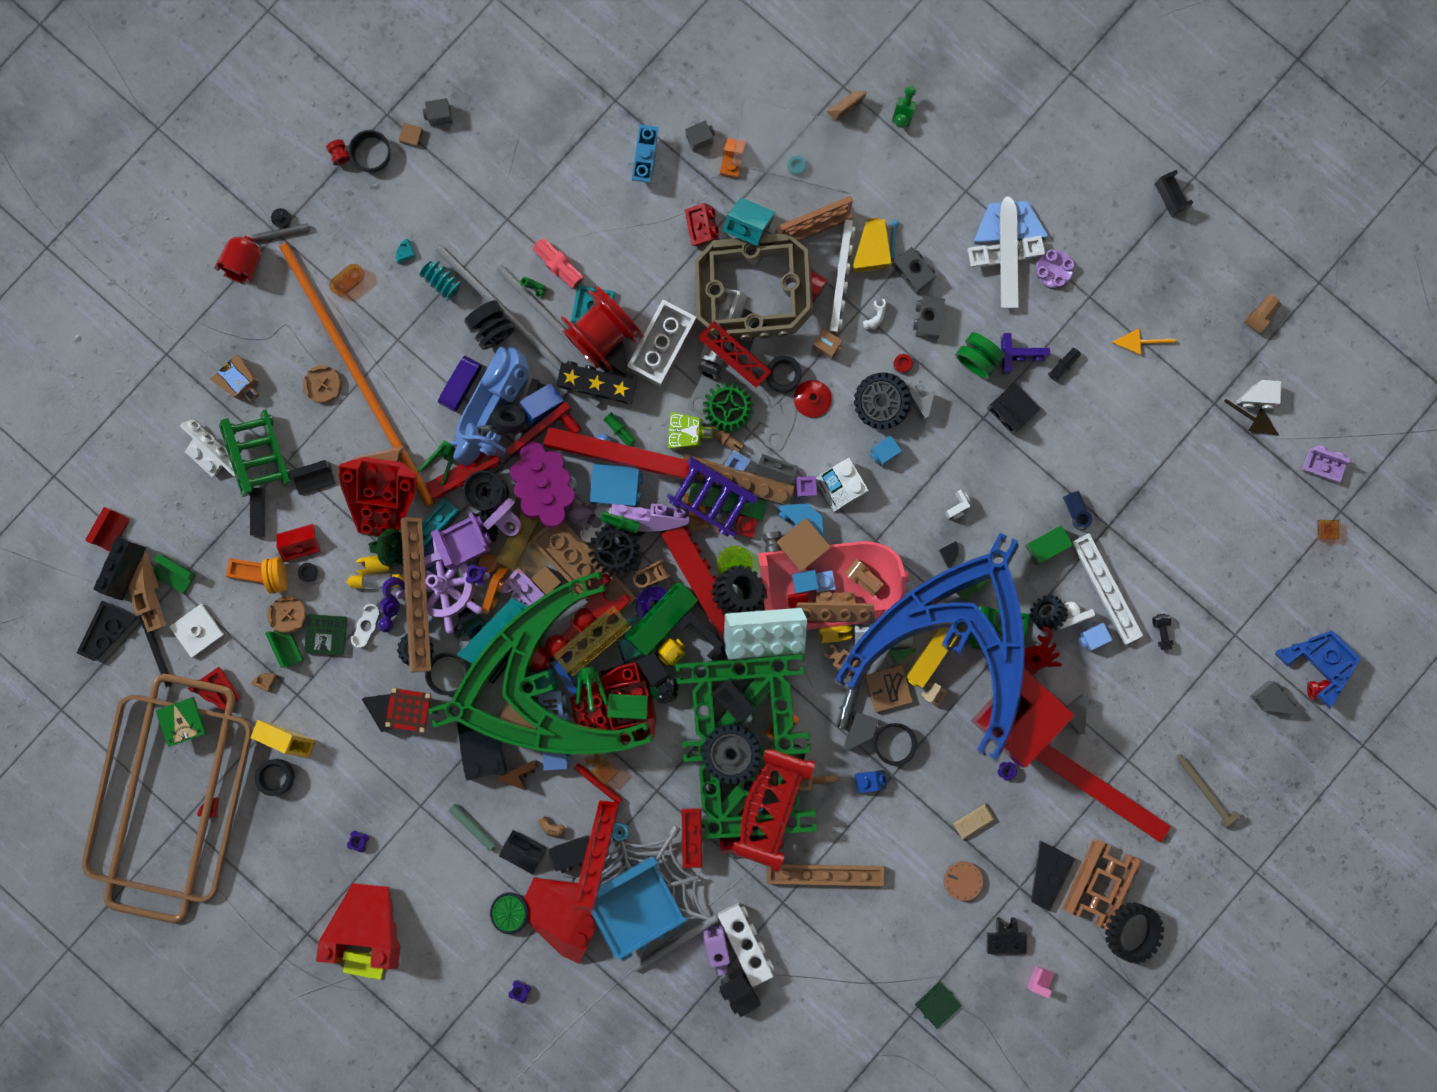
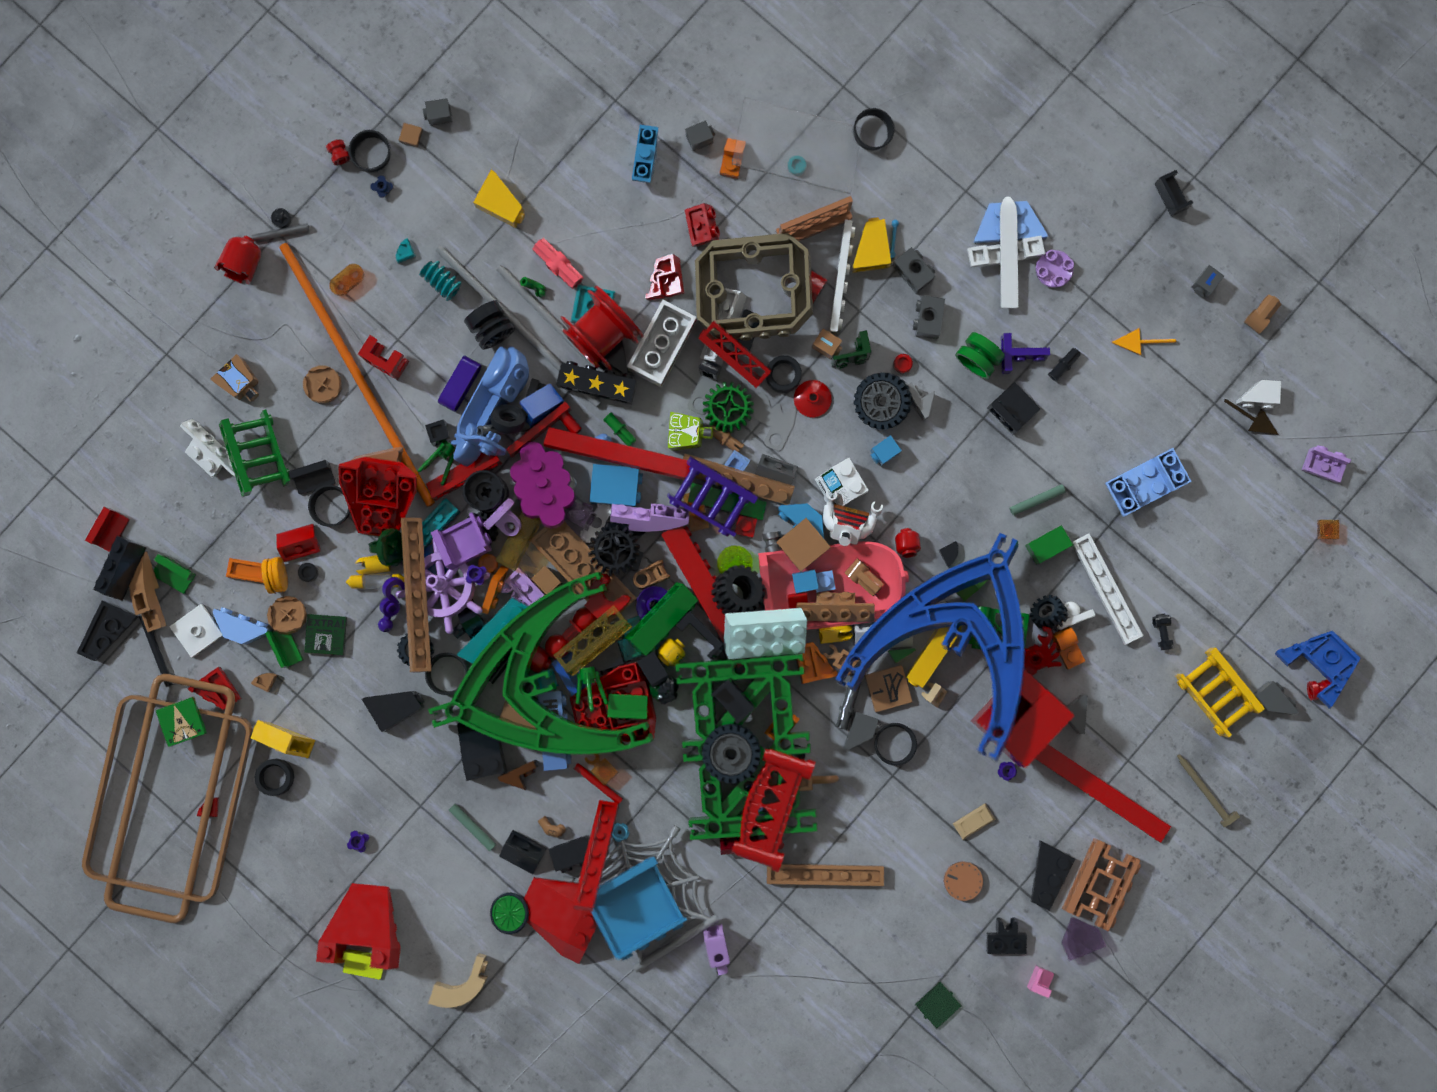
(239, 627): none -> light blue slope
(257, 512): black piece -> none
(312, 501): none -> black tyre
(361, 637): white piece -> none
(371, 354): none -> red panel
(387, 186): none -> dark blue plate
(408, 710): tile -> none
(437, 432): none -> black panel
(453, 996): none -> tan arch
(498, 201): none -> yellow slope
(521, 997): dark purple plate -> none
(620, 522): green axle -> none
(666, 278): none -> slope
(692, 837): red tile -> none
(739, 993): black brick -> none
(748, 221): teal panel -> none
(755, 974): white brick -> none
(806, 486): medium lavender panel -> none
(815, 665): none -> orange wing
(846, 105): medium nougat slope -> none
(847, 523): none -> white torso
(862, 353): none -> dark green bracket
(870, 781): blue bracket -> none
(876, 321): white piece -> none
(884, 117): none -> black tyre
(905, 108): green piece -> none
(907, 543): none -> red head
(957, 511): white bracket -> none
(1038, 499): none -> sand green piece
(1067, 646): none -> orange plate
(1077, 508): dark blue piece -> none
(1081, 939): none -> clear purple plate
(1094, 637): light blue brick -> none
(1148, 482): none -> light blue slope
(1151, 940): black tyre -> none
(1207, 281): none -> dark grey brick
(1238, 689): none -> yellow fence

